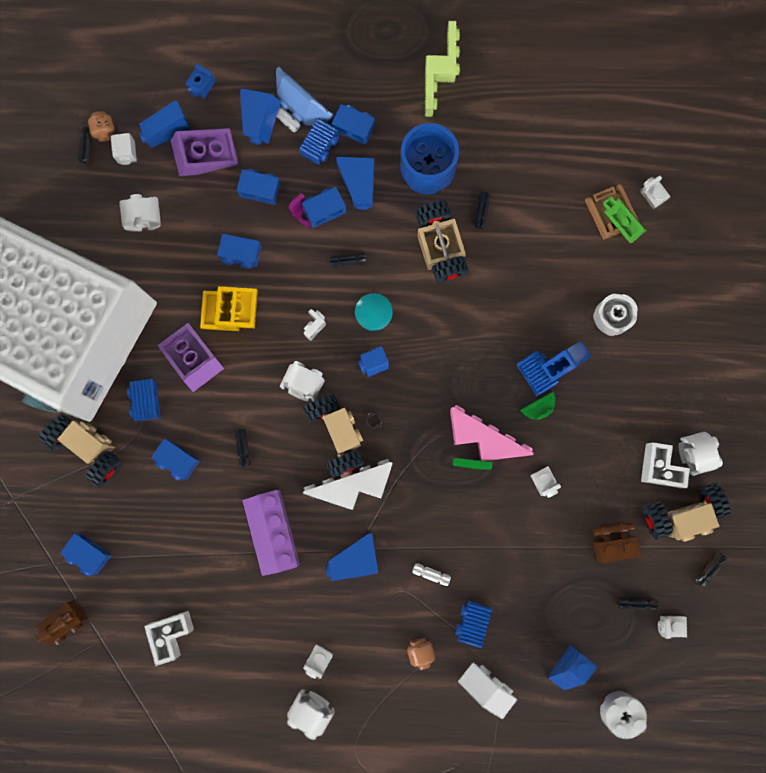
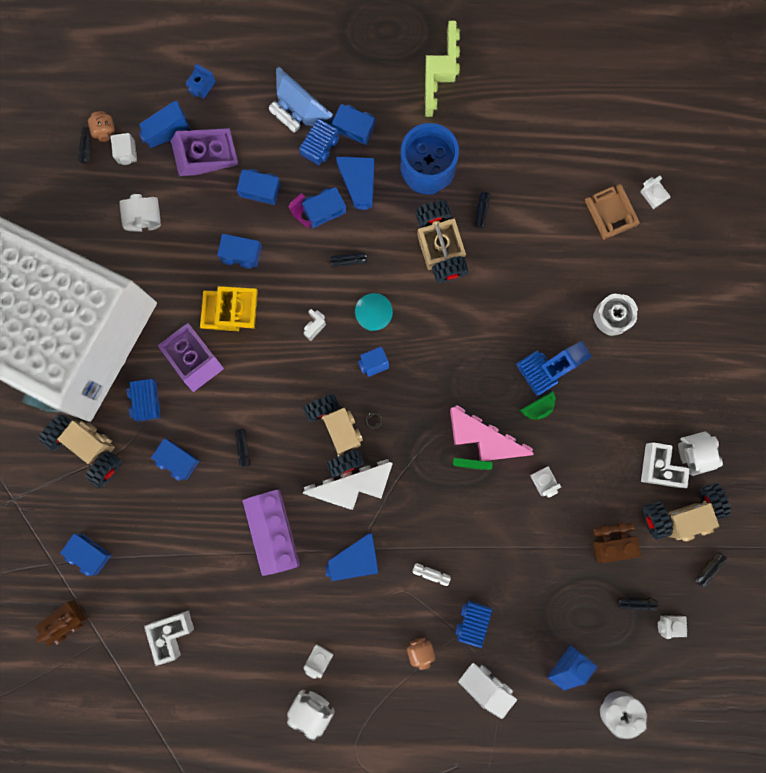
(258, 115): blue slope -> none
(302, 381): white brick -> none
(623, 219): bright green hinge -> none

